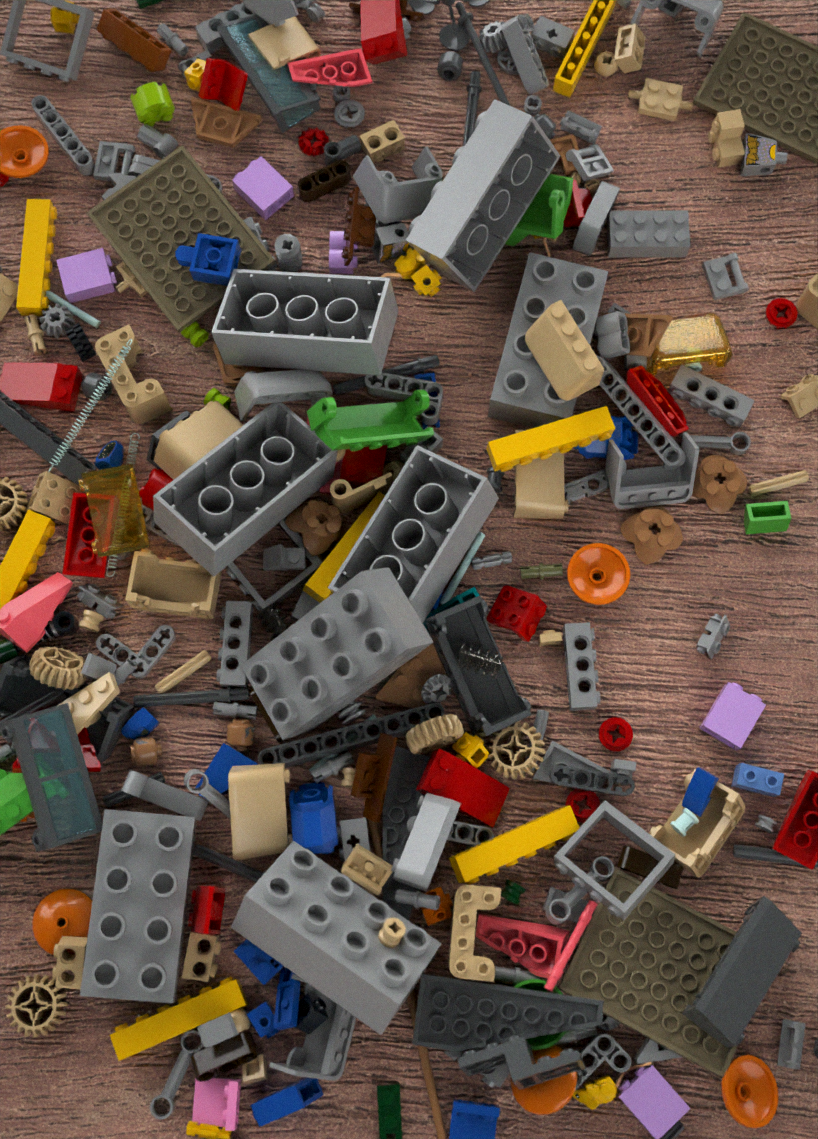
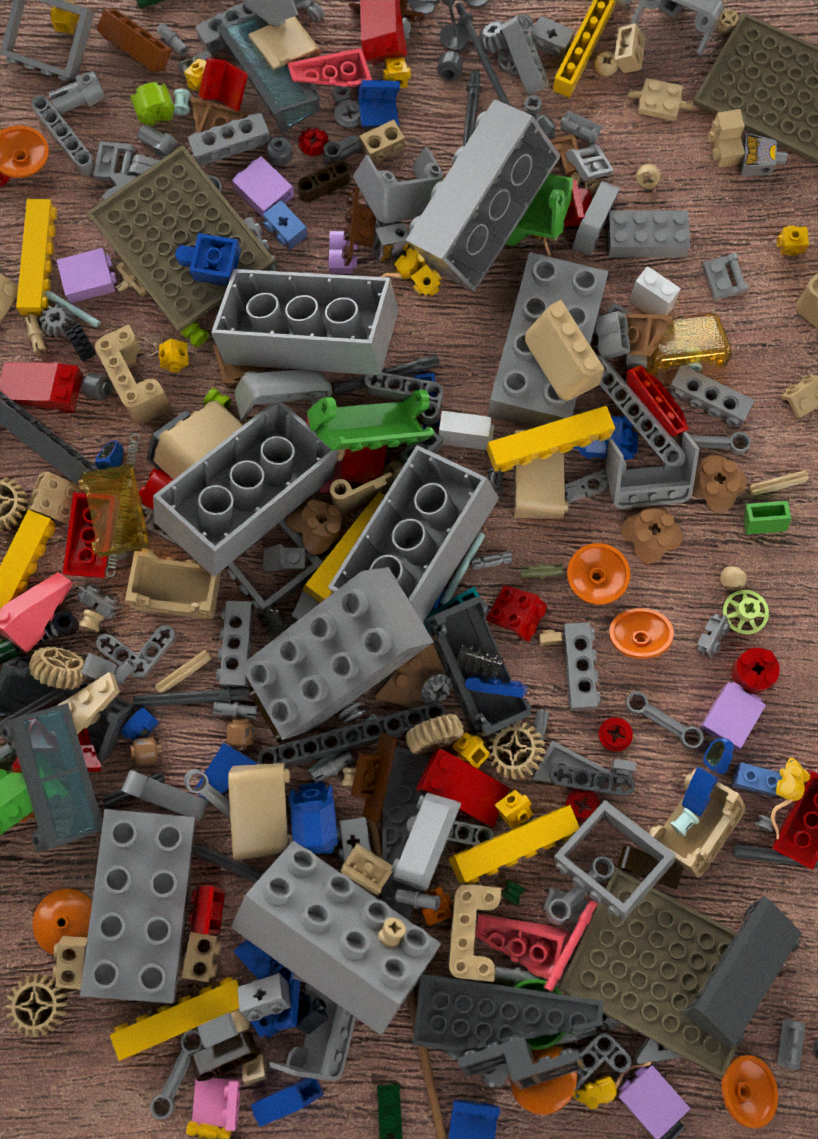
(85, 90): none -> light grey piece
(89, 404): light aqua piece -> none
(173, 355): none -> yellow brick
(181, 101): none -> light aqua bush
(225, 147): none -> light grey brick
(264, 997): none -> light grey brick
(279, 151): none -> dark grey head
(284, 225): none -> medium blue brick
(288, 253): light grey piece -> none
(378, 102): none -> blue bracket
(397, 71): none -> yellow brick
(466, 430): none -> white brick
(495, 686): none -> blue hinge
(514, 809): none -> yellow brick
(641, 633): none -> orange dish
(645, 170): none -> tan piece
(654, 293): none -> white brick
(664, 720): none -> light grey piece
(719, 755): none -> blue rock
(727, 16): none -> tan wheel
(733, 578): none -> tan piece
(747, 610): none -> yellowish green wheel
(764, 662): none -> red brick
(779, 305): red gear -> none
(790, 787): none -> yellow animal
(793, 240): none -> yellow brick

